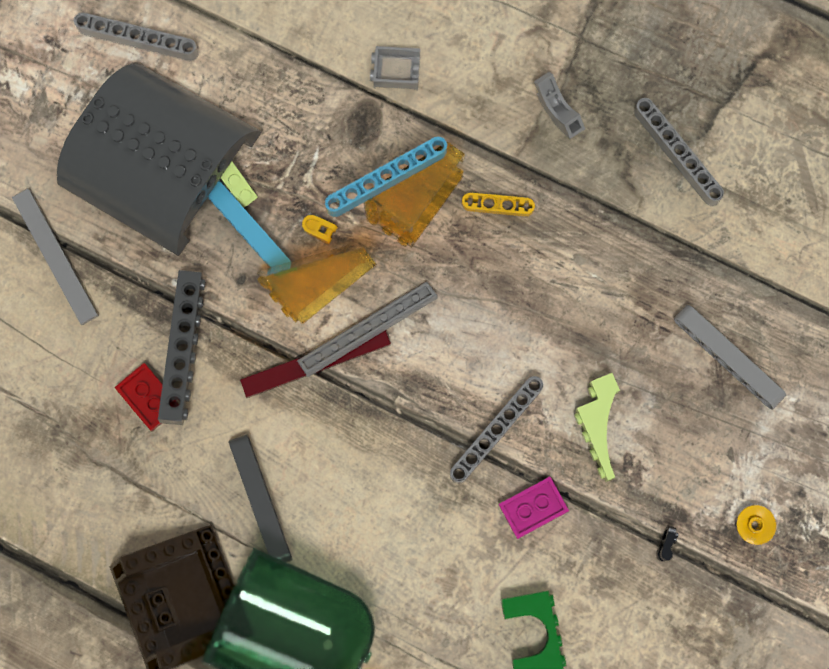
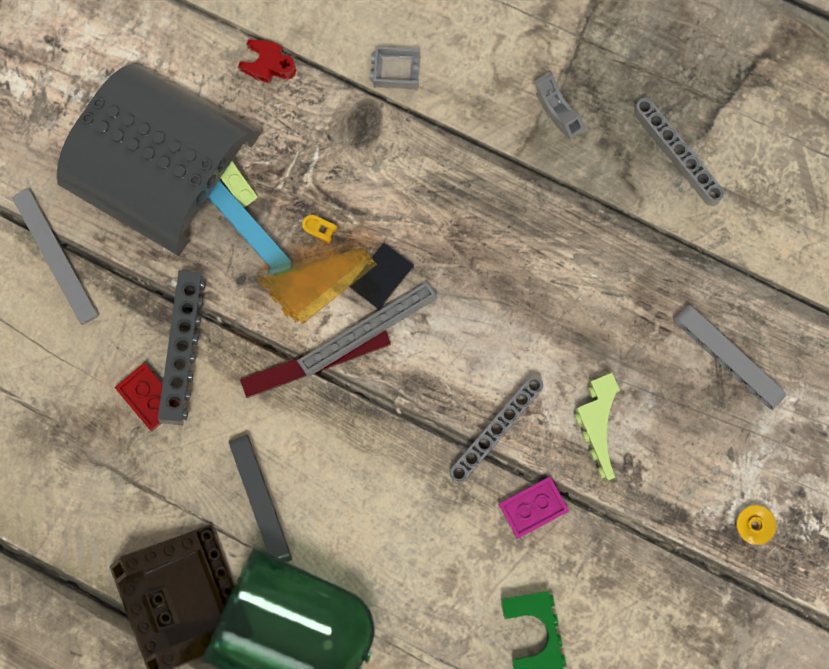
(129, 31): light grey beam -> none
(269, 62): none -> red piece
(383, 278): none -> black tile
(390, 168): medium azure beam -> none
(414, 202): clear yellow windscreen -> none
(498, 201): yellow beam -> none
(669, 537): black plate -> none

